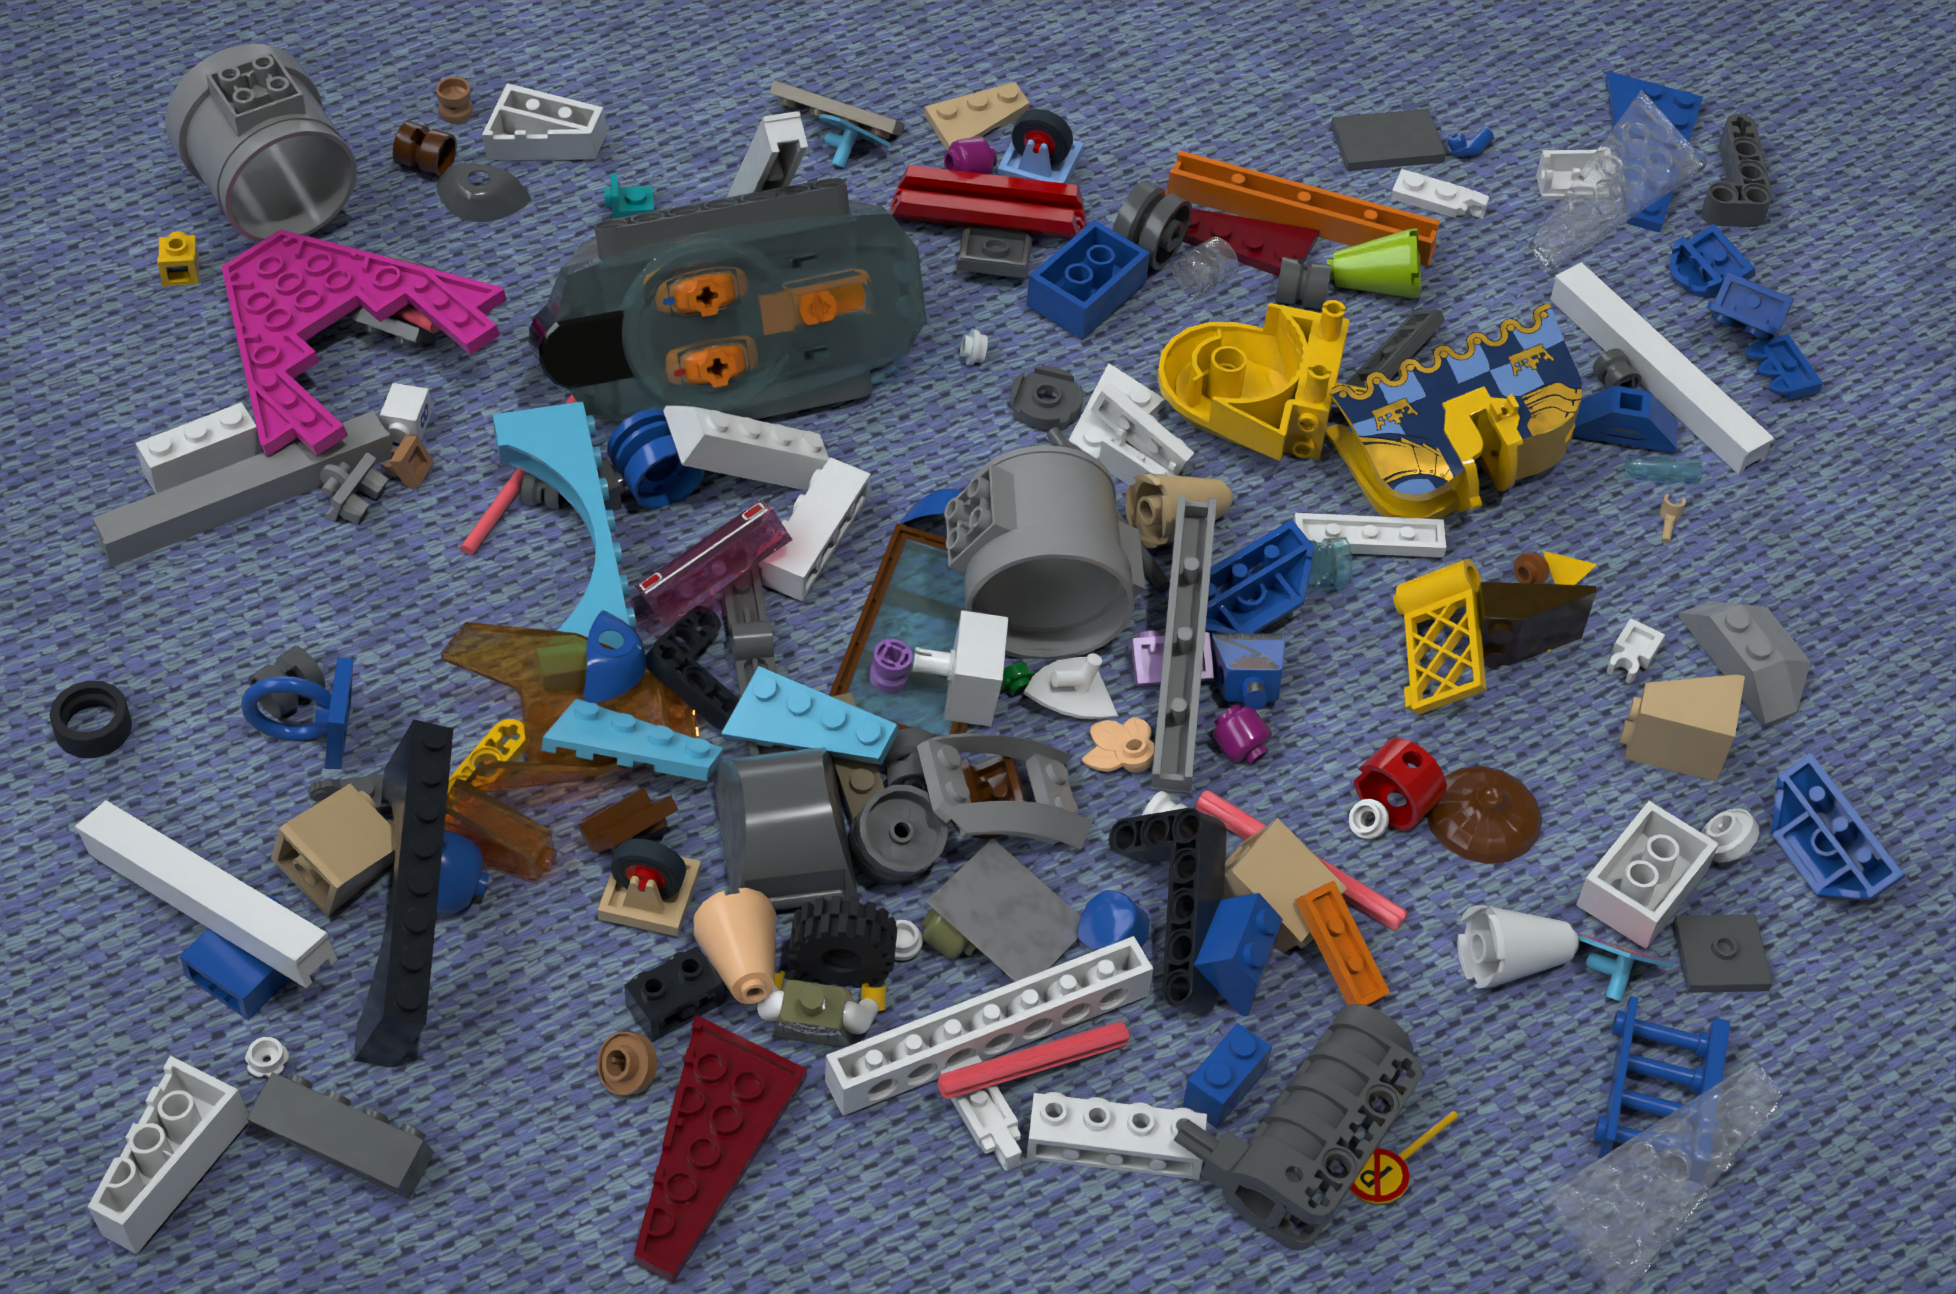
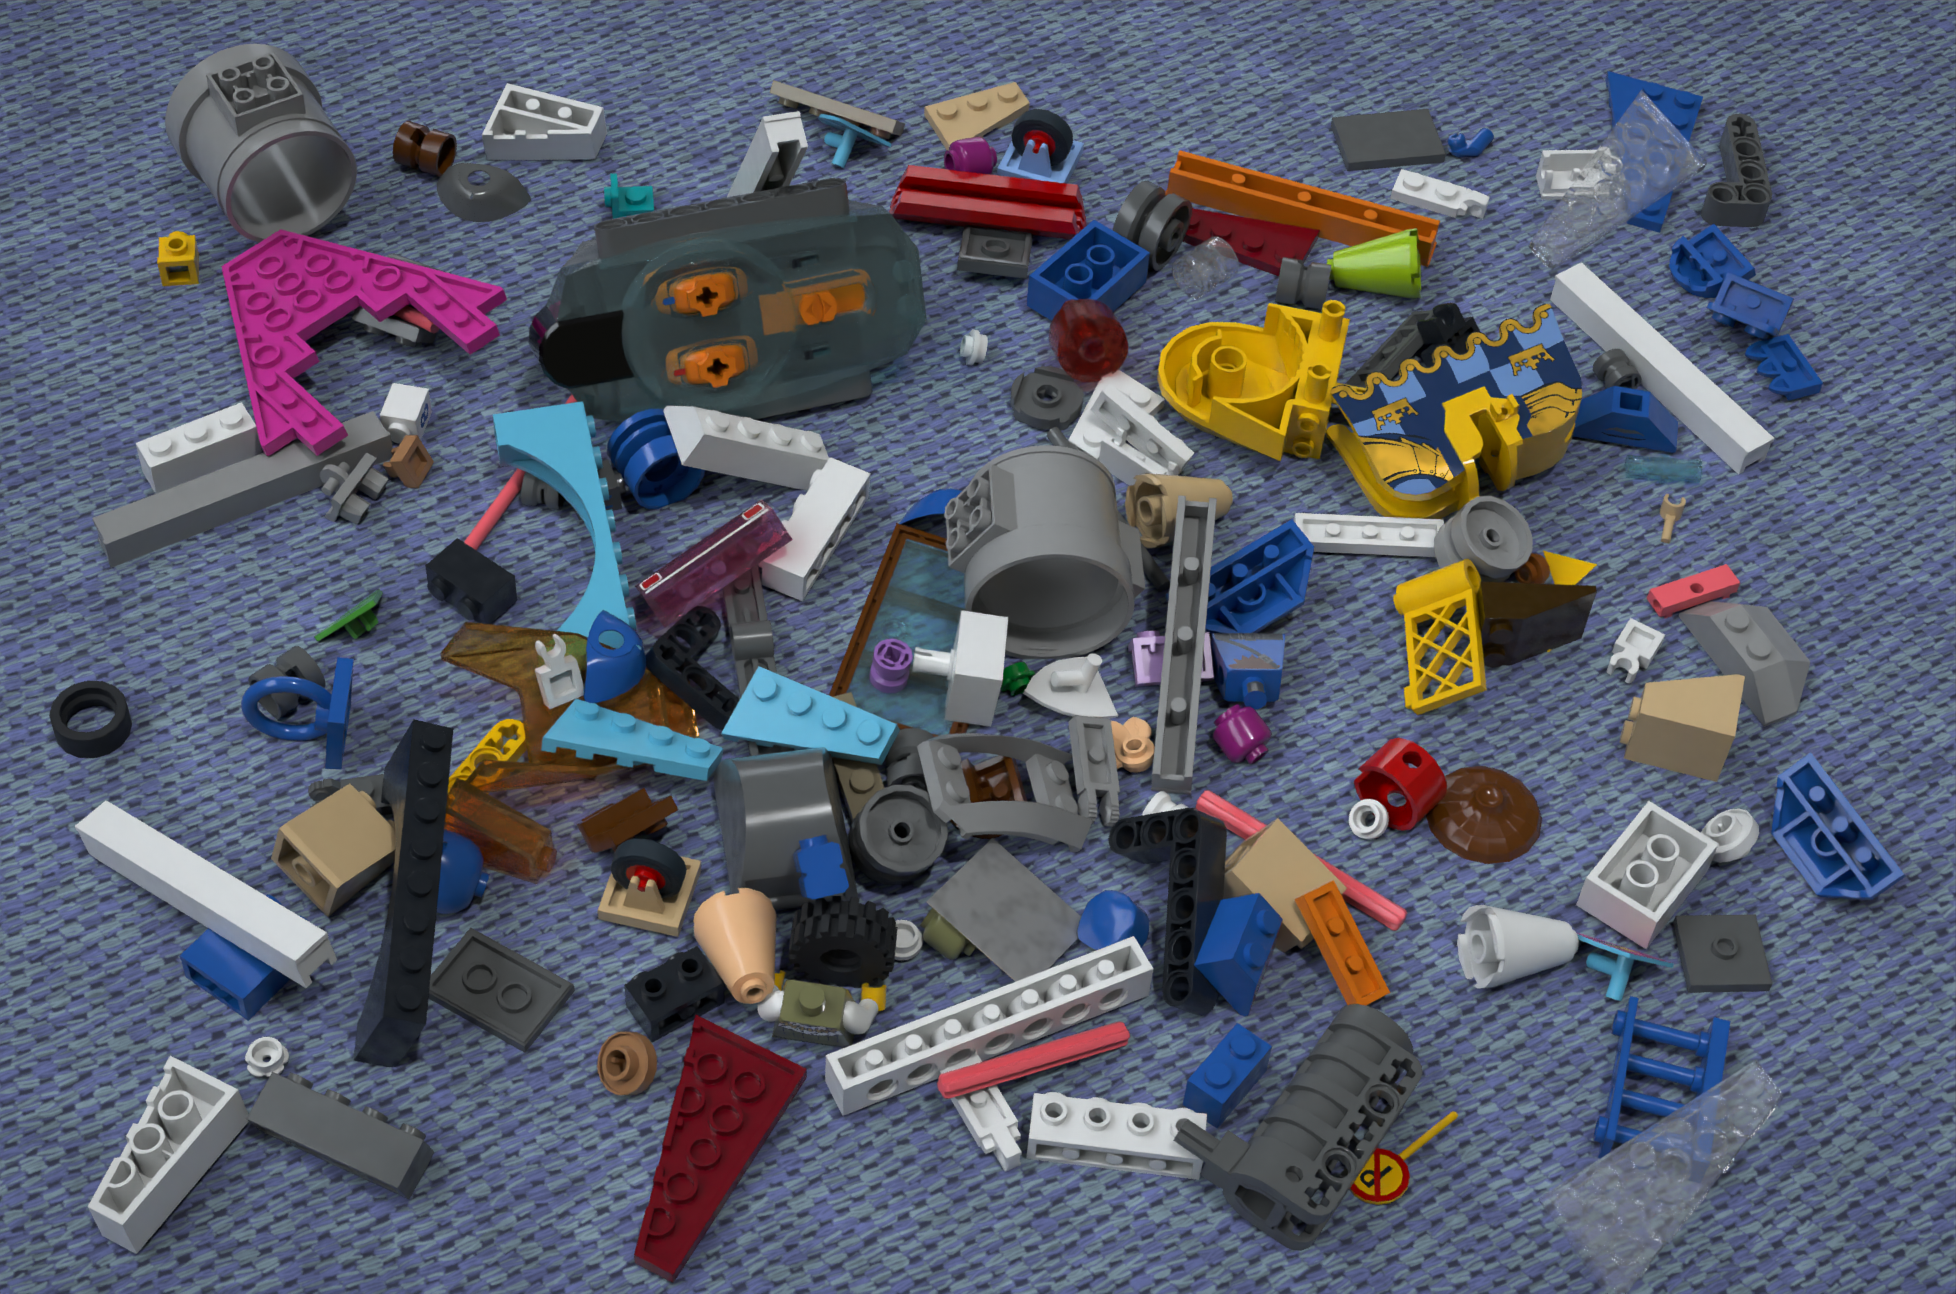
(349, 620): none -> bright green piece
(454, 100): medium nougat wheel -> none
(471, 583): none -> black brick
(498, 989): none -> dark grey tile
(560, 676): none -> white plate
(820, 868): none -> blue brick
(1088, 340): none -> clear red brick
(1095, 767): none -> light grey hinge
(1331, 563): clear light blue wheel -> none
(1445, 329): none -> black plate
(1487, 534): none -> light grey wheel
(1693, 590): none -> coral piece

